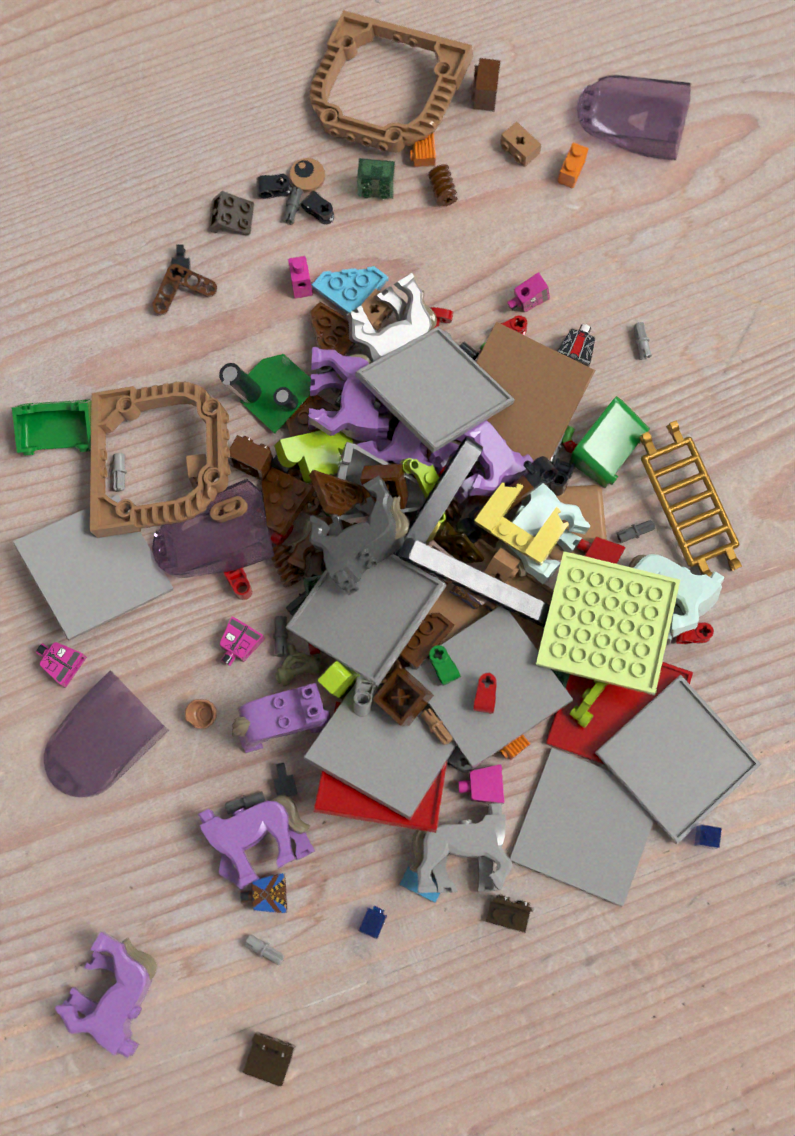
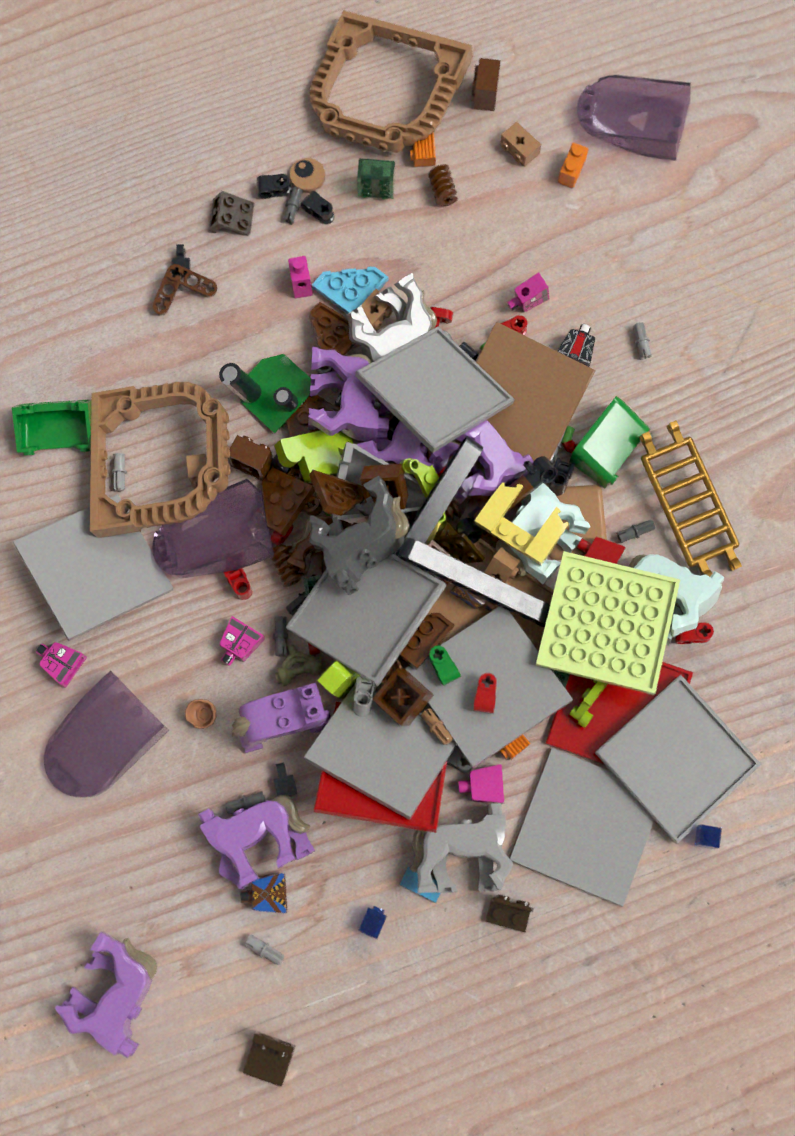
(230, 509): medium nougat plate -> none

